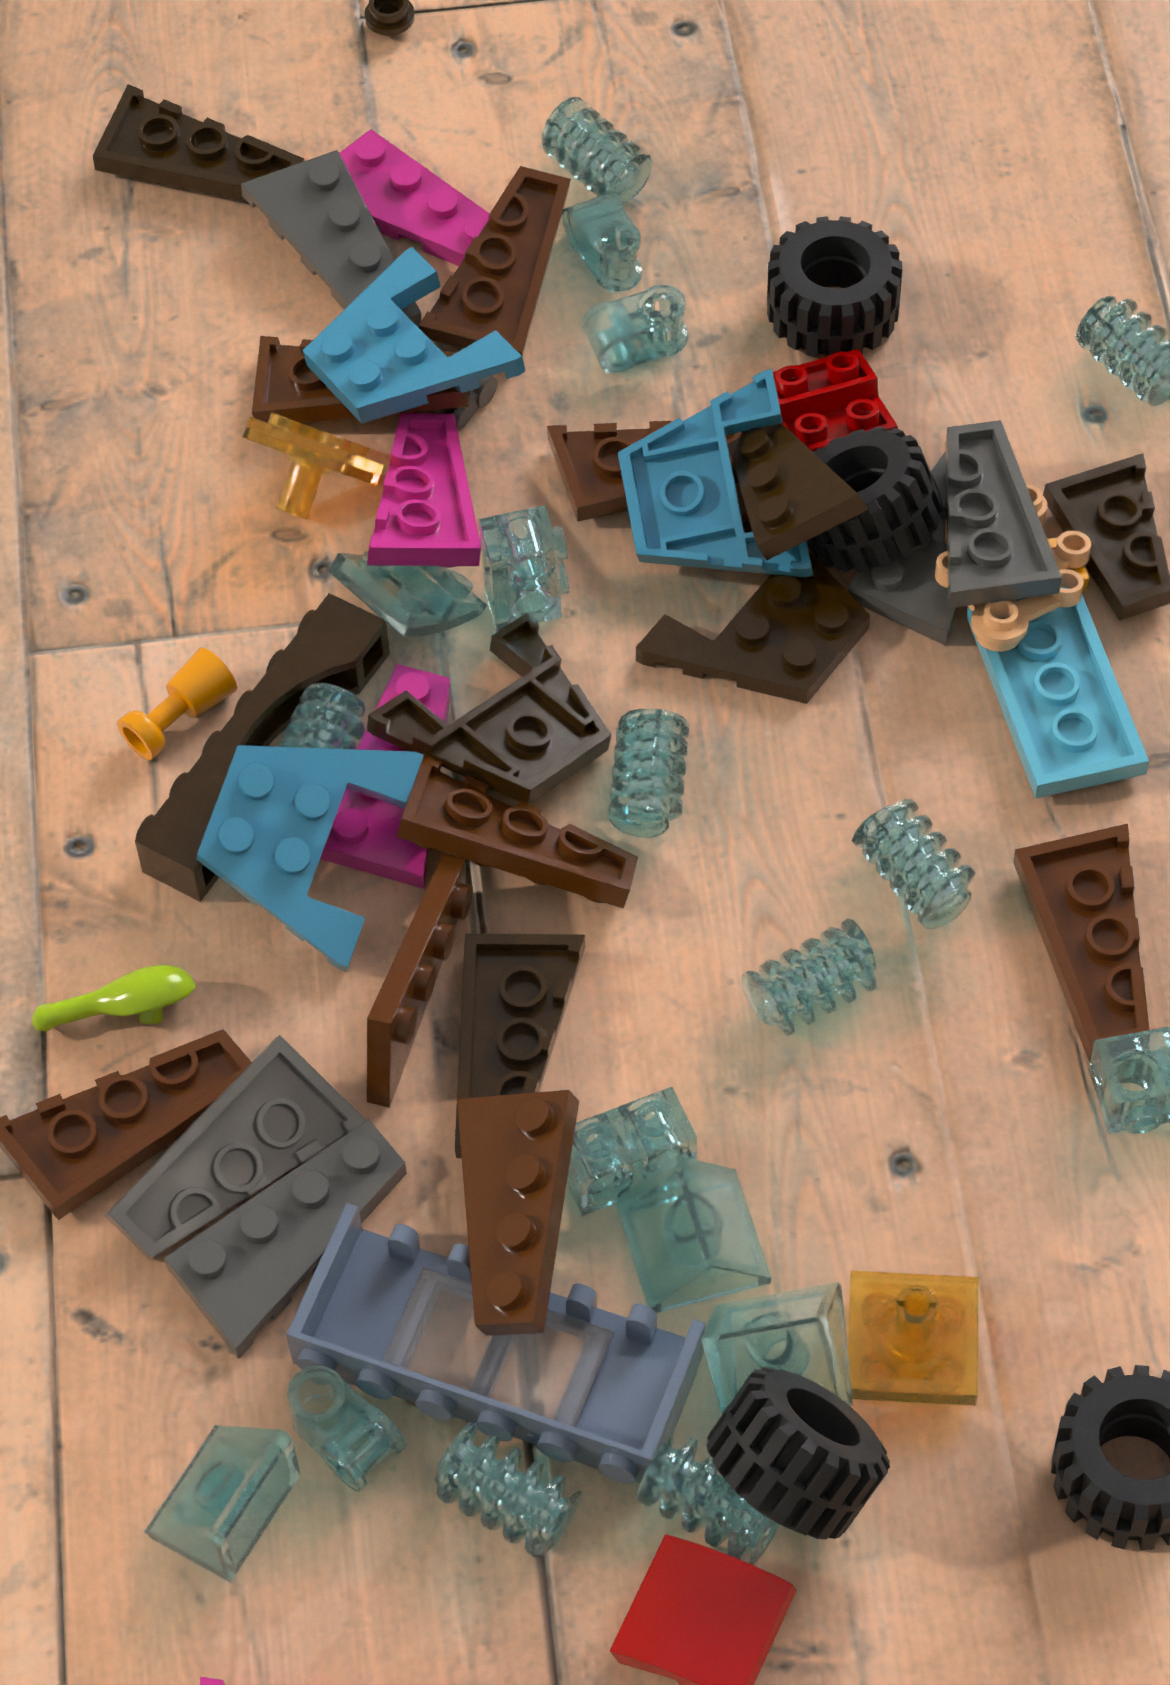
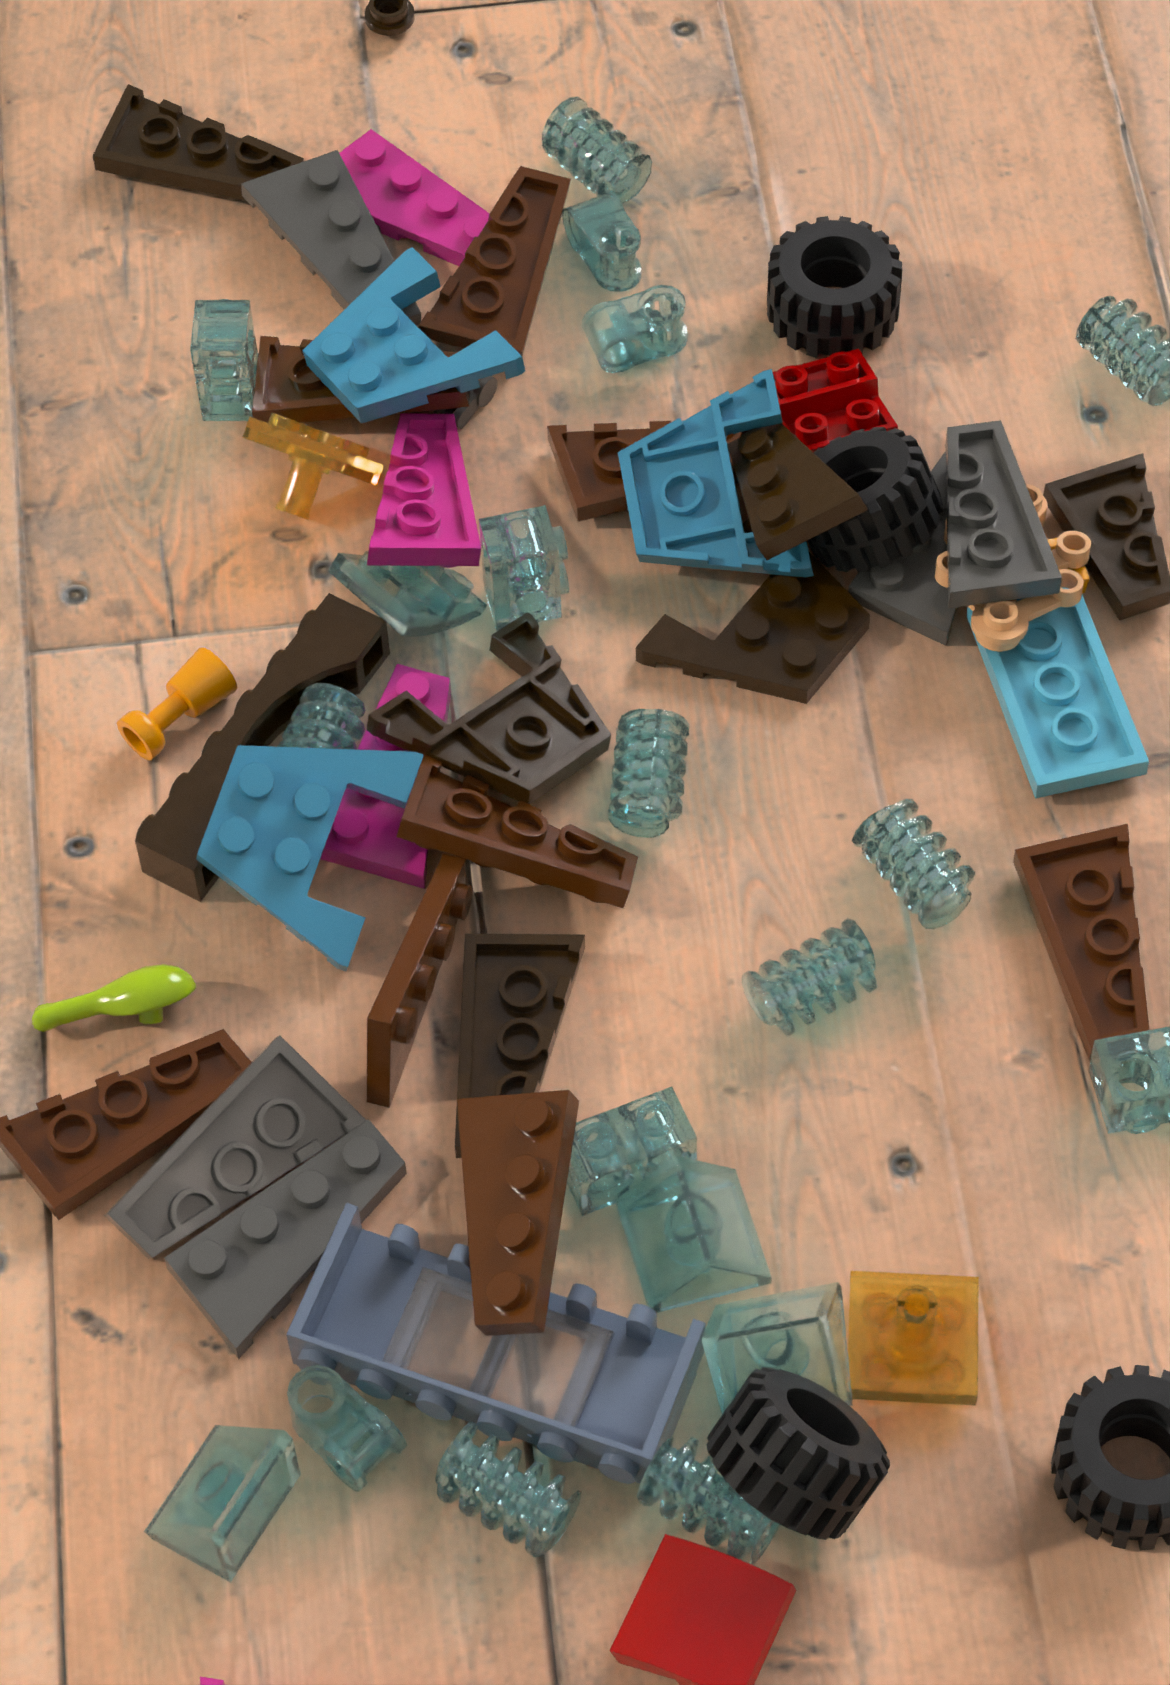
(224, 358): none -> clear light blue brick

